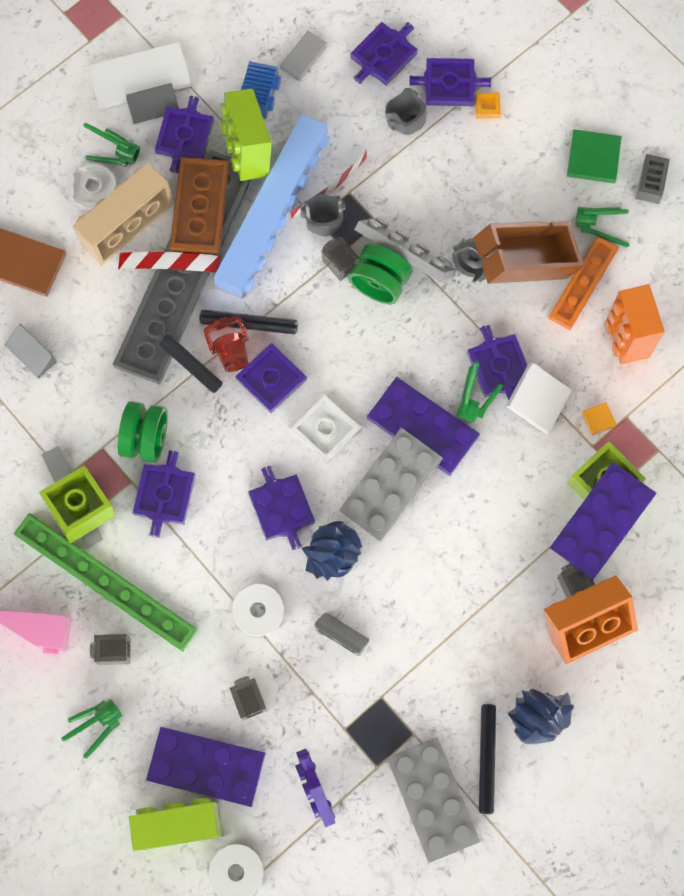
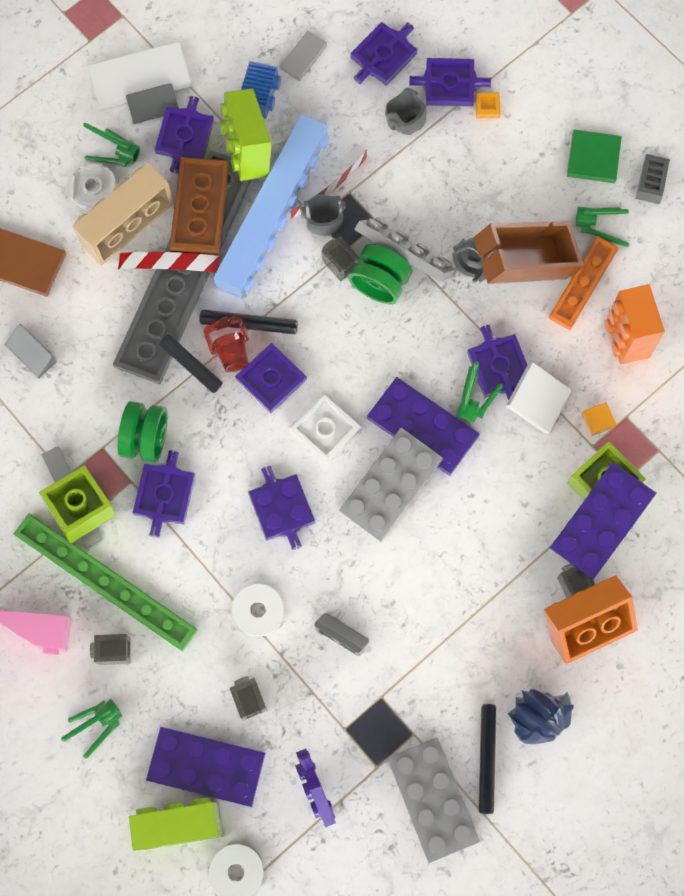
(332, 550): dark blue hair -> none

